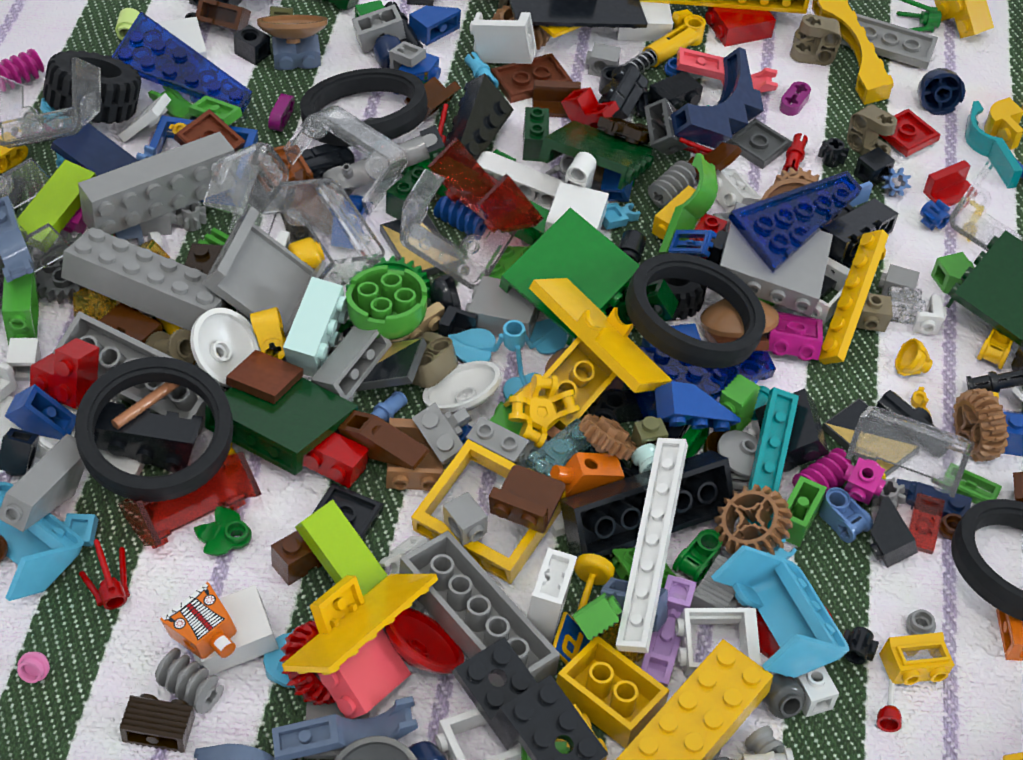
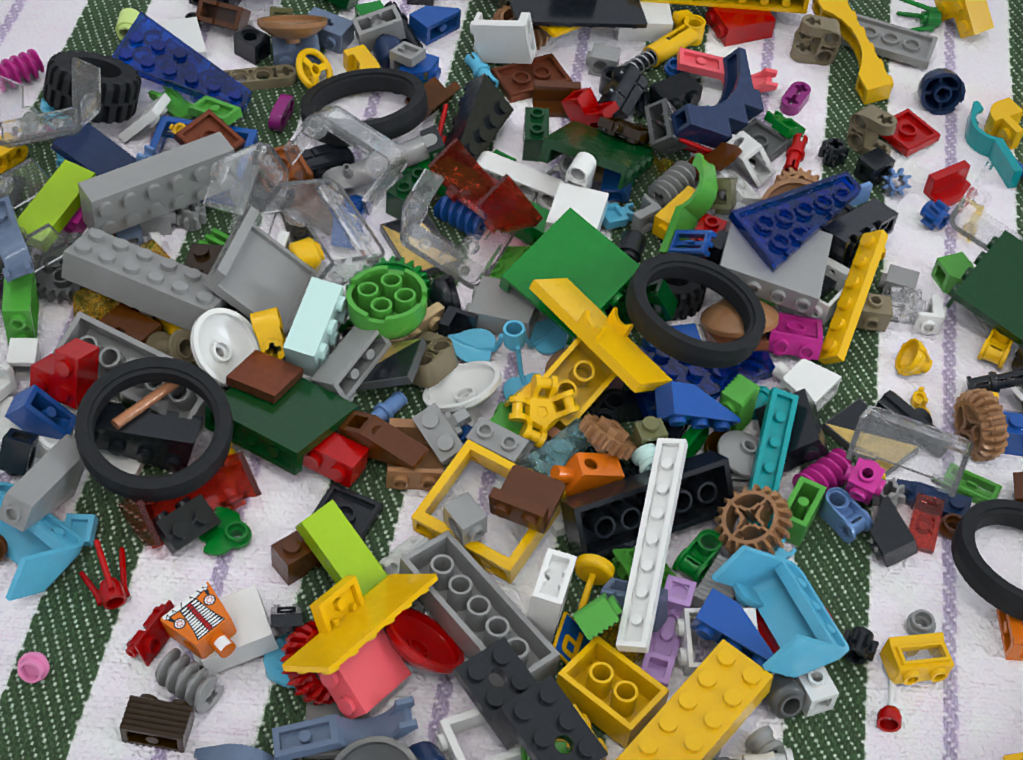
(152, 640): none -> red hinge
(186, 523): none -> black bracket
(285, 76): none -> dark tan beam
(286, 617): none -> black hinge
(310, 72): none -> yellow piece
(337, 33): none -> sand blue brick
(358, 58): none -> yellow leg
(644, 217): none -> light grey bracket
(662, 165): none -> clear yellow piece
(726, 619): none -> blue slope
(729, 186): none -> olive brick
(752, 149): none -> white torso
(785, 126): none -> green plate
(817, 381): none -> white torso

